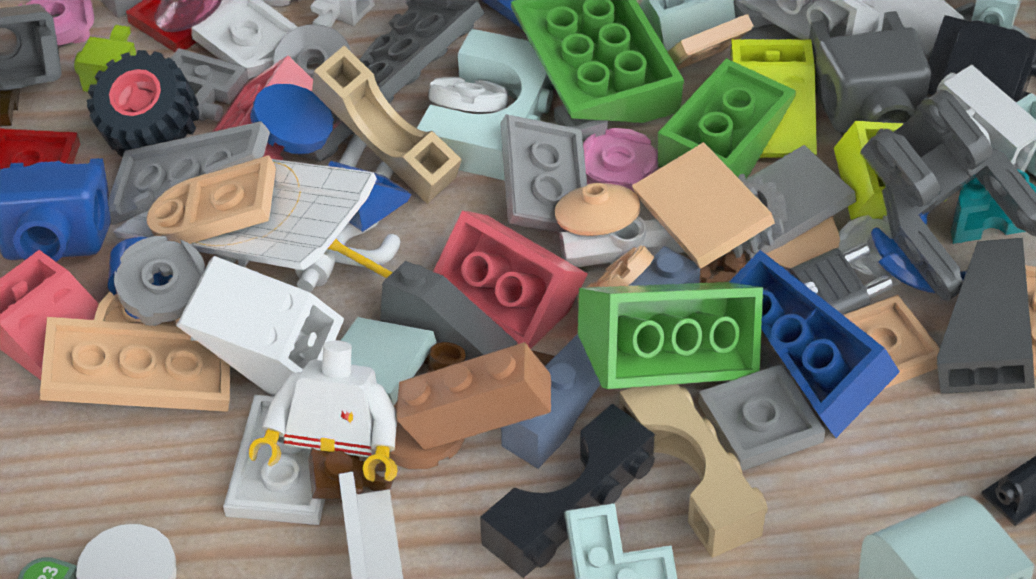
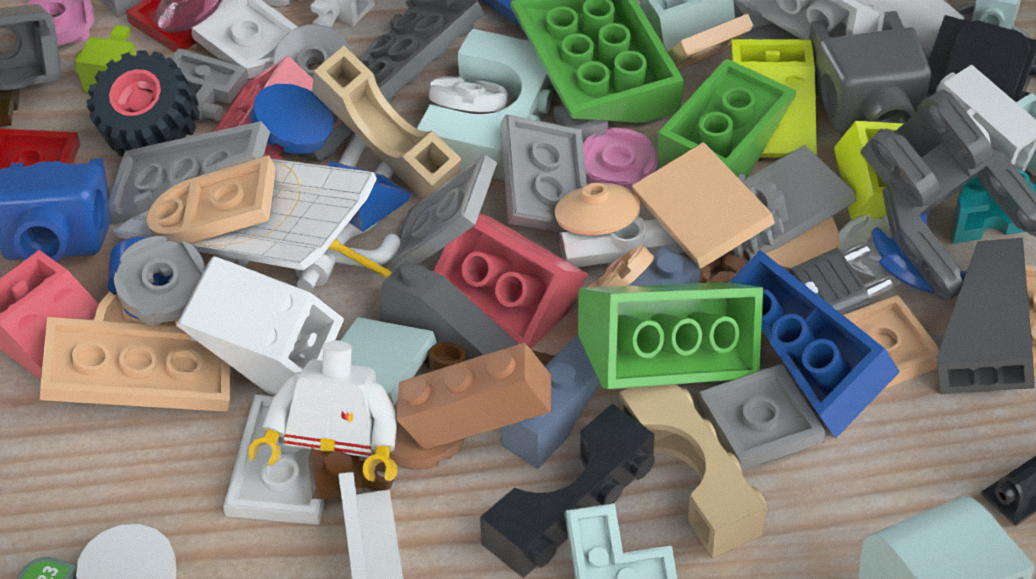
(444, 214): none -> light grey tile

